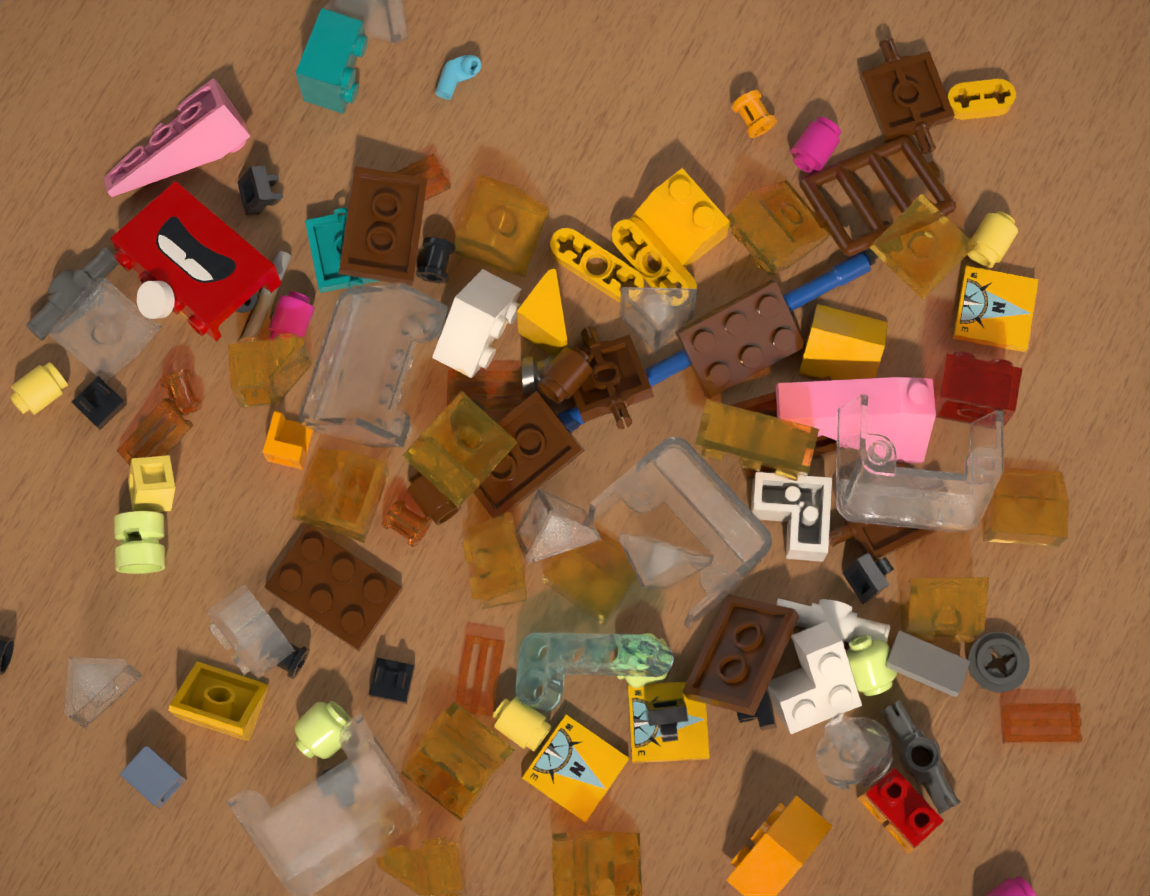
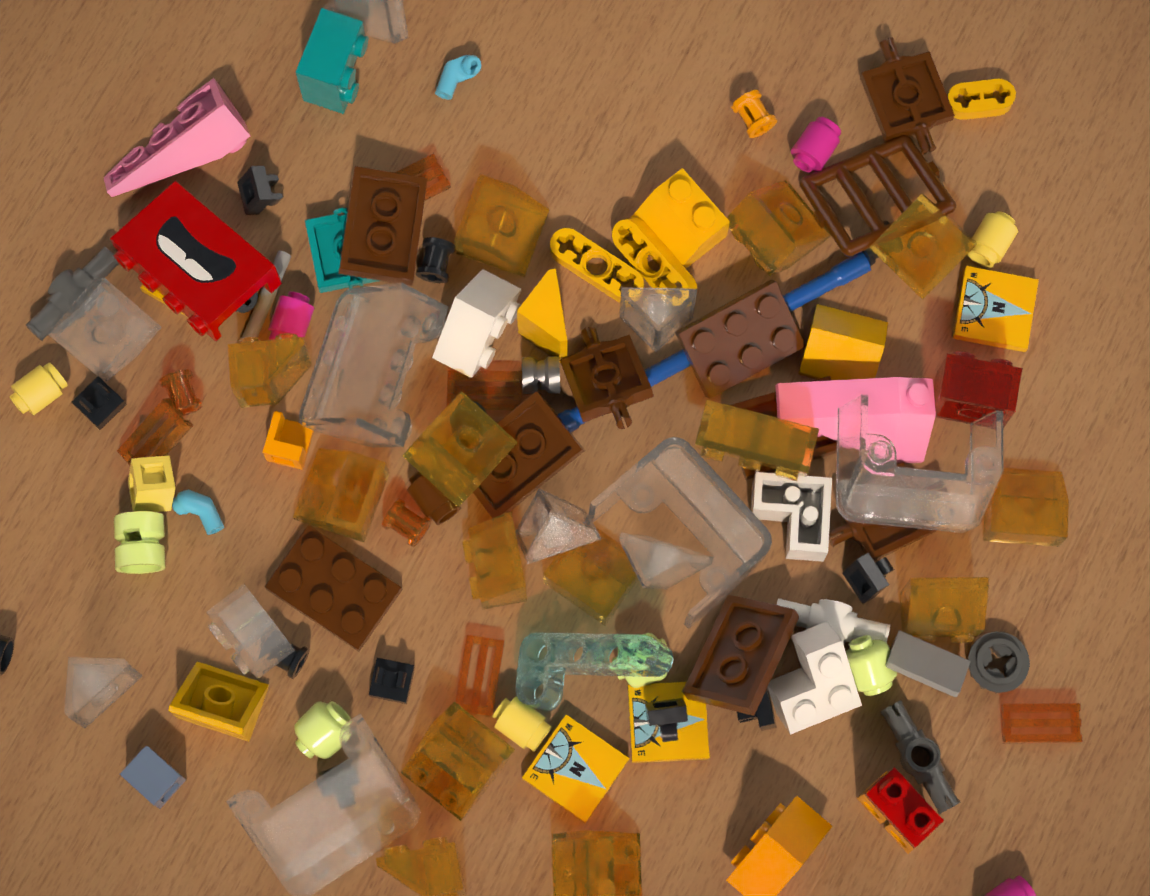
(155, 299): white tile -> none
(201, 505): none -> medium azure arm
(565, 374): reddish brown brick -> none
(853, 751): clear tile -> none

